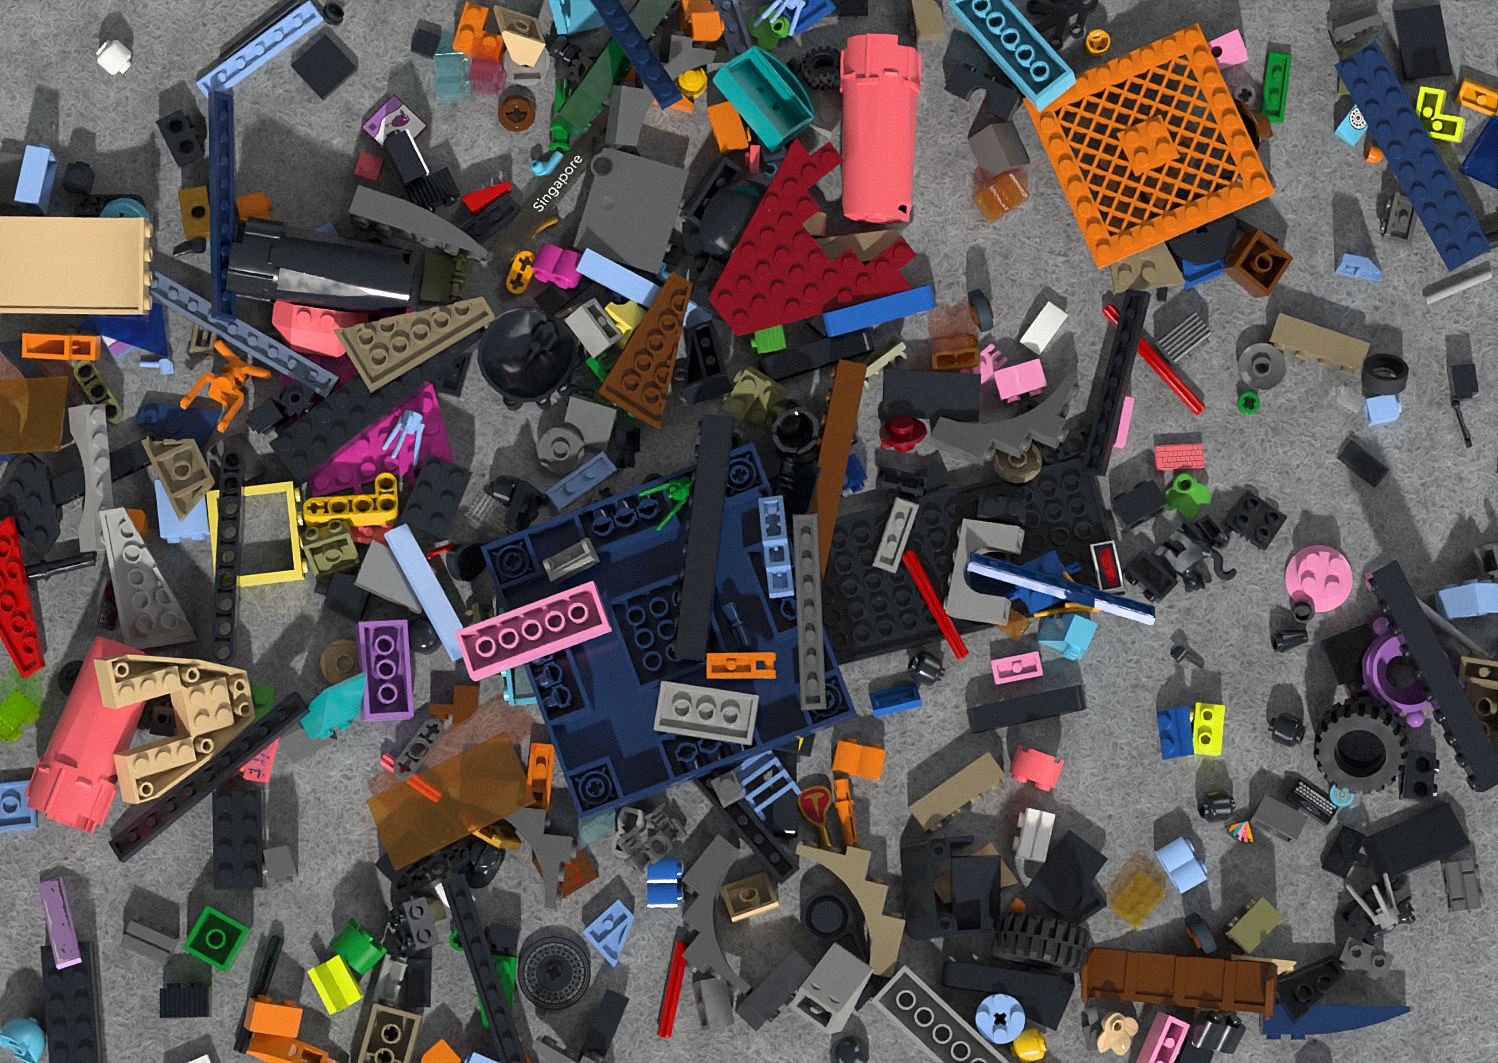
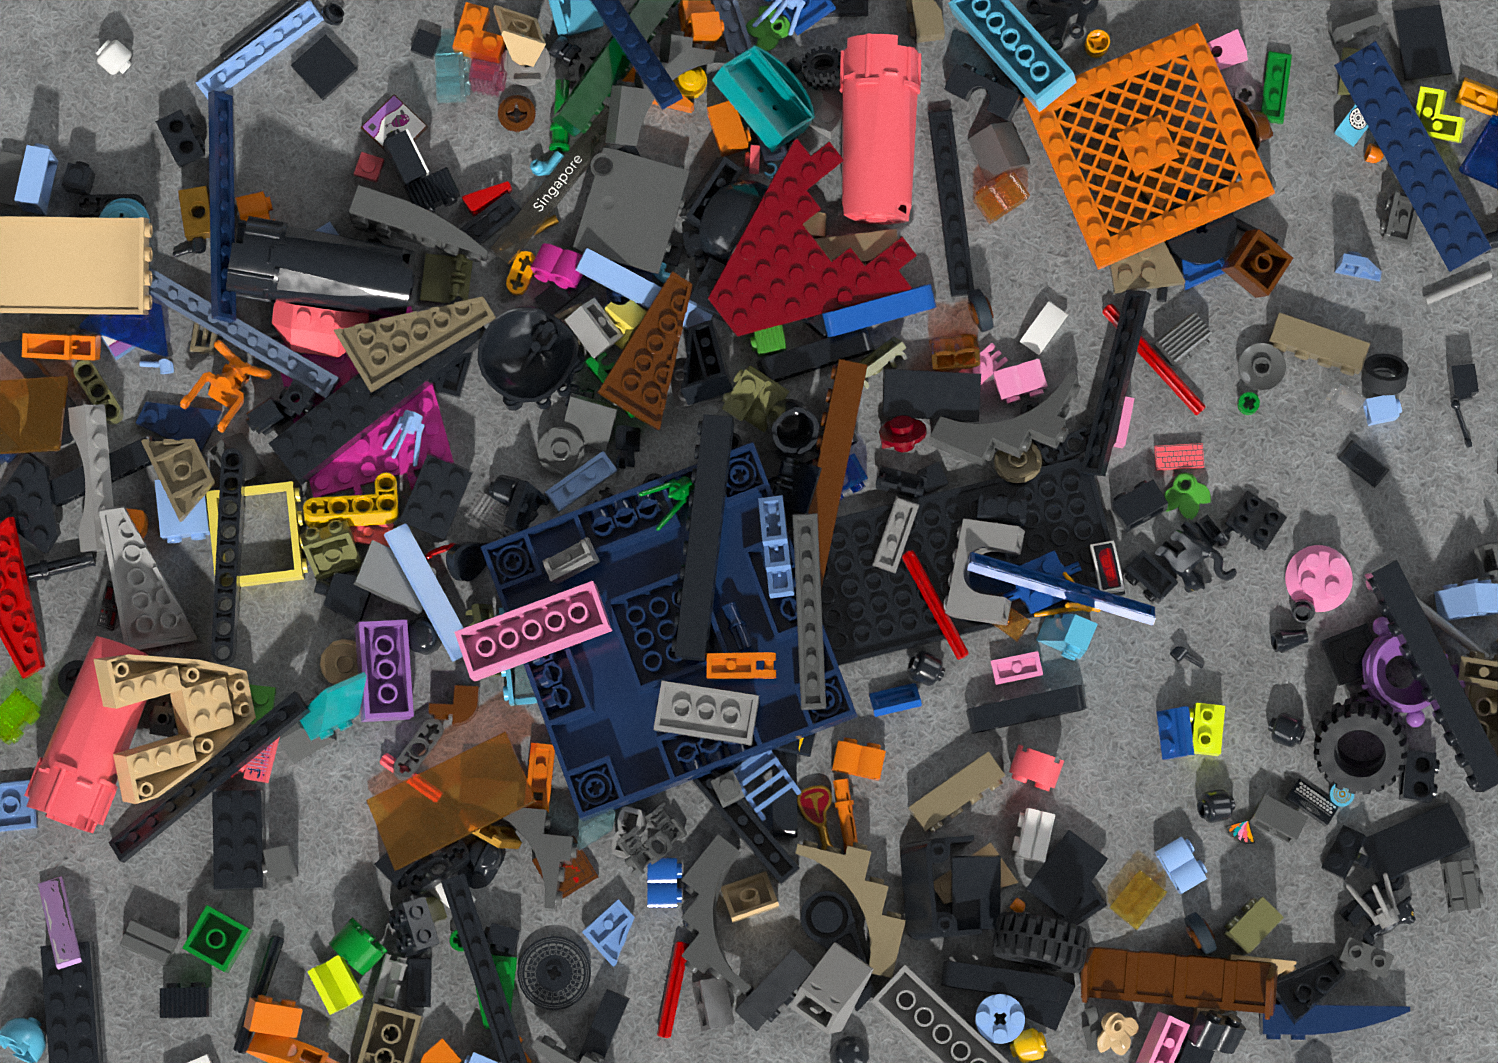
(951, 202): none -> black tile

